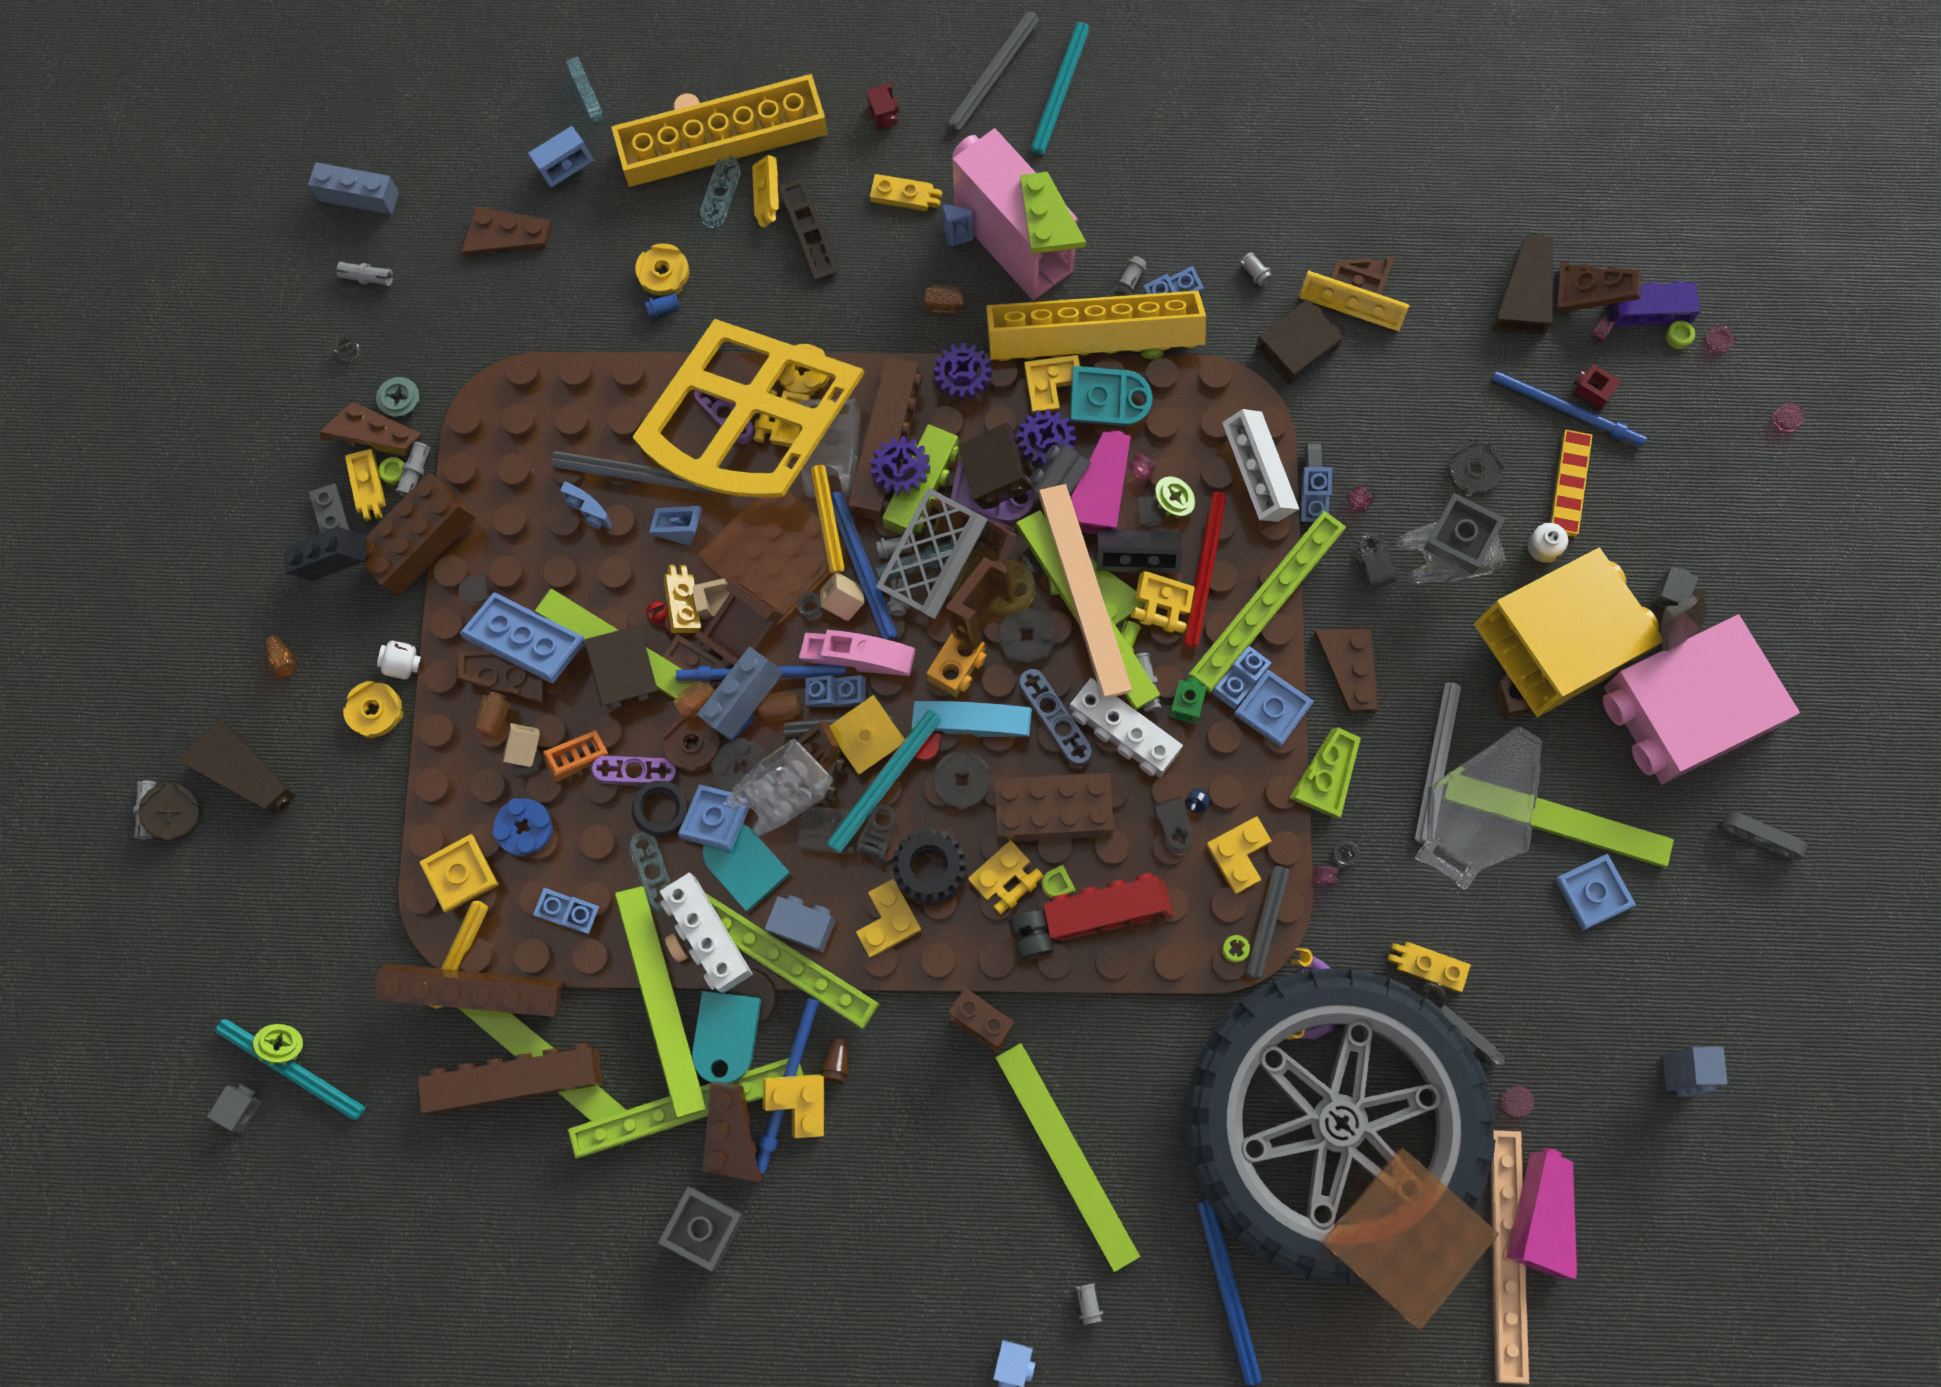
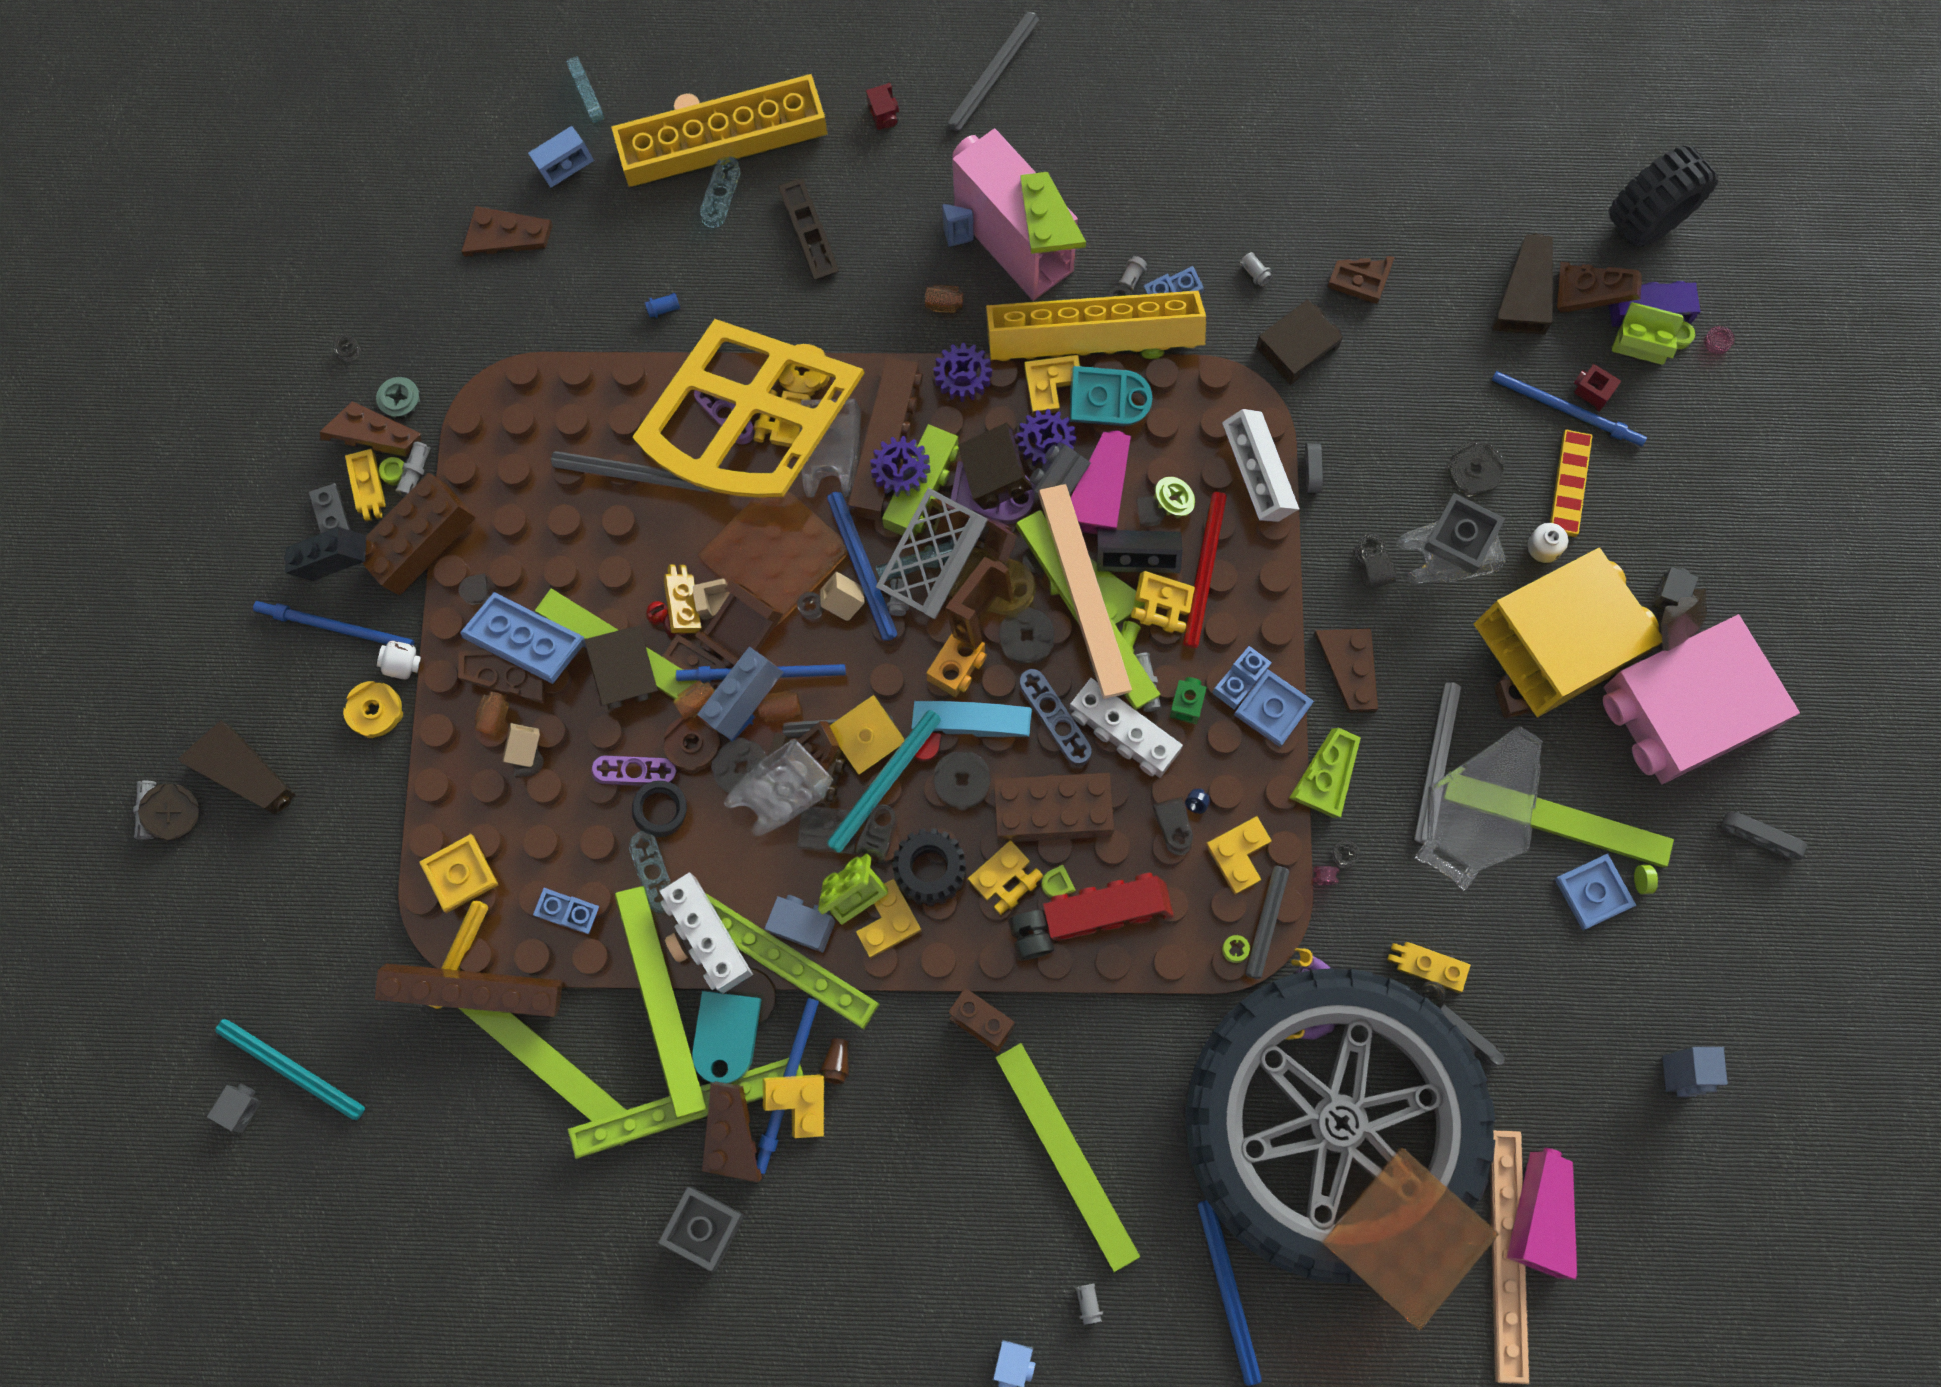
(267, 1038): lime gear -> none
(280, 657): clear orange cone -> none
(284, 613): none -> blue bar
(353, 188): sand blue brick -> none
(364, 273): light grey pin -> none
(510, 1080): reddish brown brick -> none
(528, 842): blue plate -> none
(570, 747): orange slope -> none
(591, 510): medium blue slope -> none
(662, 283): yellow plate -> none
(676, 523): medium blue slope -> none
(711, 821): medium blue tile -> none
(748, 870): teal tile -> none
(765, 190): yellow hinge -> none
(827, 518): yellow axle -> none
(835, 692): medium blue slope -> none
(851, 890): none -> lime bracket
(857, 651): bright pink slope -> none
(887, 547): light grey pin -> none
(904, 193): yellow hinge -> none
(1060, 88): teal axle -> none
(1141, 466): clear pink bush -> none
(1267, 601): lime tile -> none
(1315, 492): medium blue slope -> none
(1353, 301): yellow tile -> none
(1360, 498): clear pink bush -> none
(1517, 1101): clear pink tile -> none
(1603, 329): clear pink bush -> none
(1645, 879): none -> lime tile
(1648, 333): none -> lime bracket
(1663, 196): none -> black tyre
(1788, 416): clear pink tile -> none

